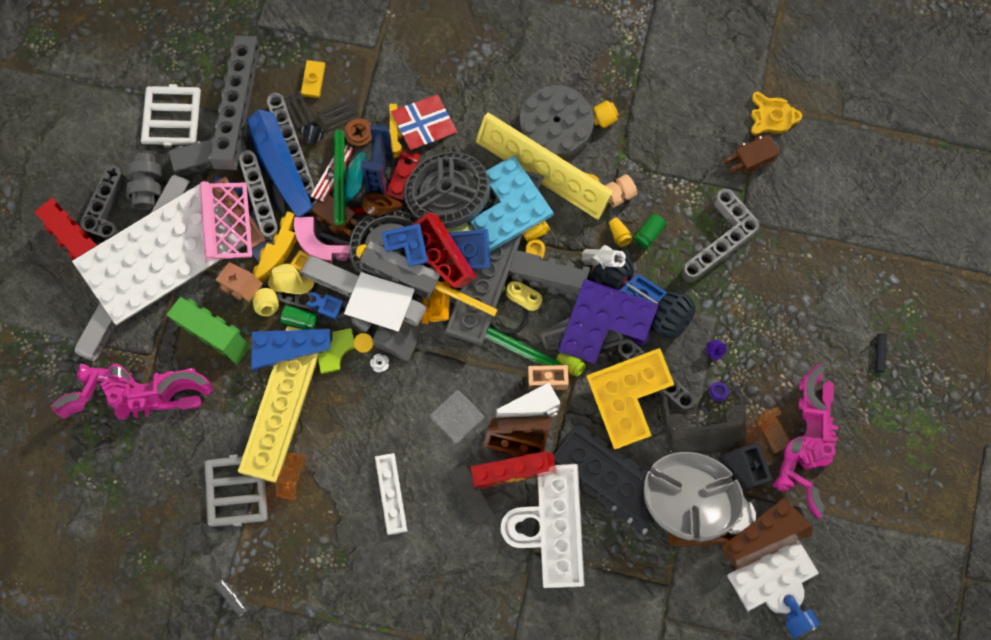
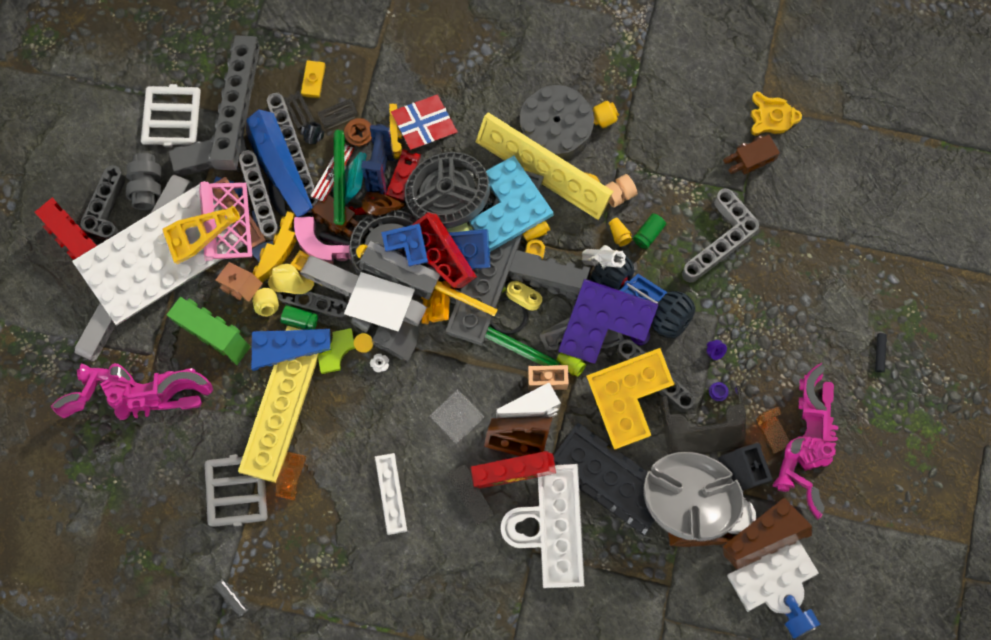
(178, 240): none -> yellow plate
(327, 306): blue plate -> none

